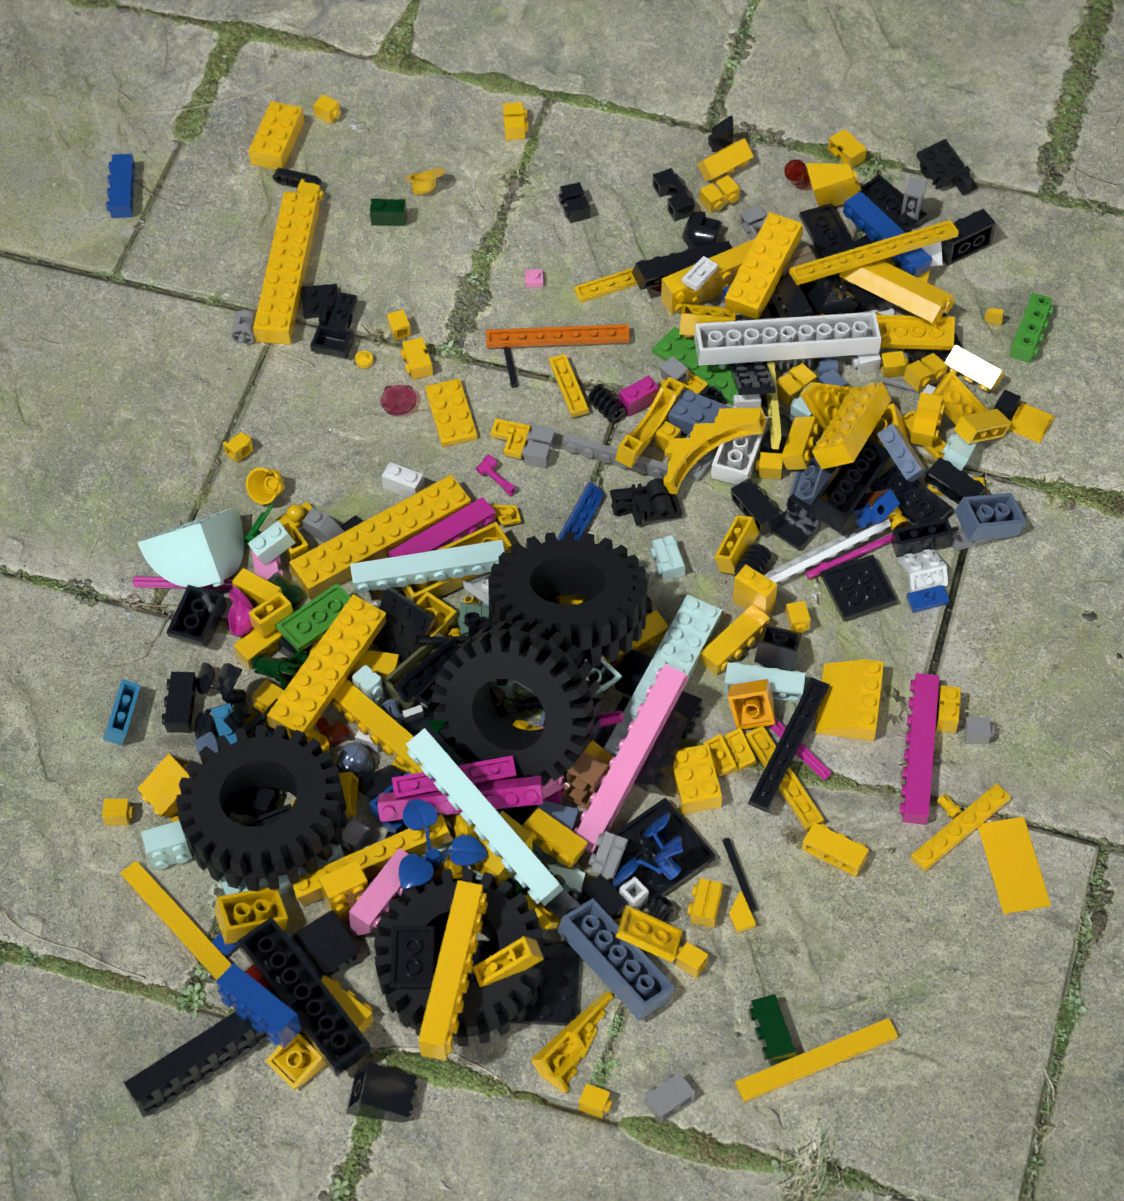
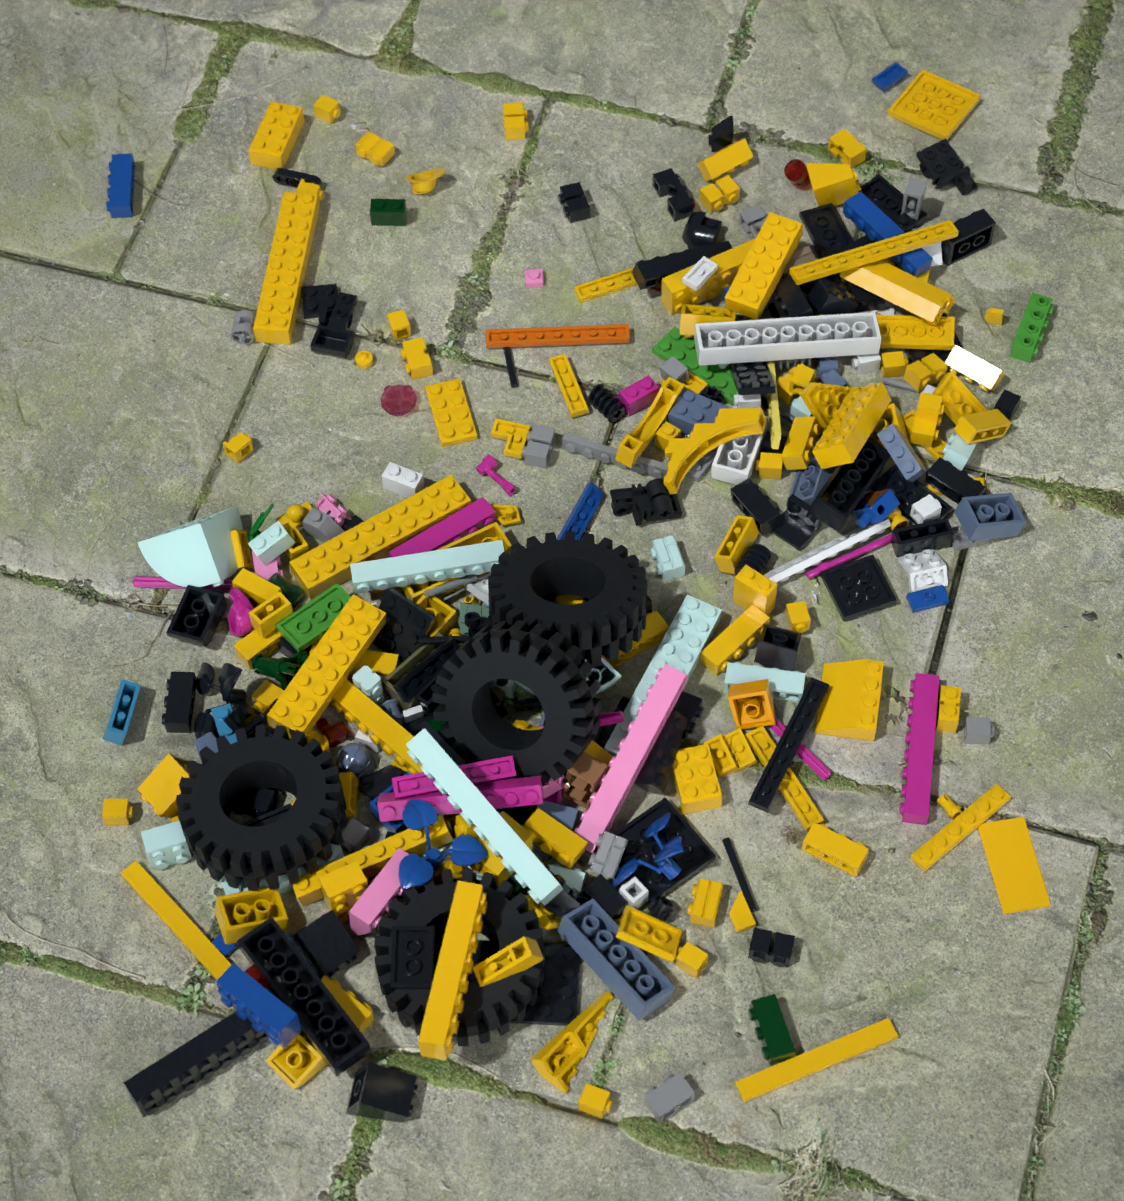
(241, 549): none -> yellow tile
(264, 485): yellow helmet -> none
(328, 504): none -> bright pink hinge
(375, 149): none -> yellow brick
(450, 585): none -> light grey bar
(632, 672): black brick -> none
(760, 947): none -> black piece
(801, 378): none -> yellow brick
(889, 76): none -> blue plate
(926, 510): none -> white brick
(934, 105): none -> yellow plate
(1030, 422): yellow piece -> none

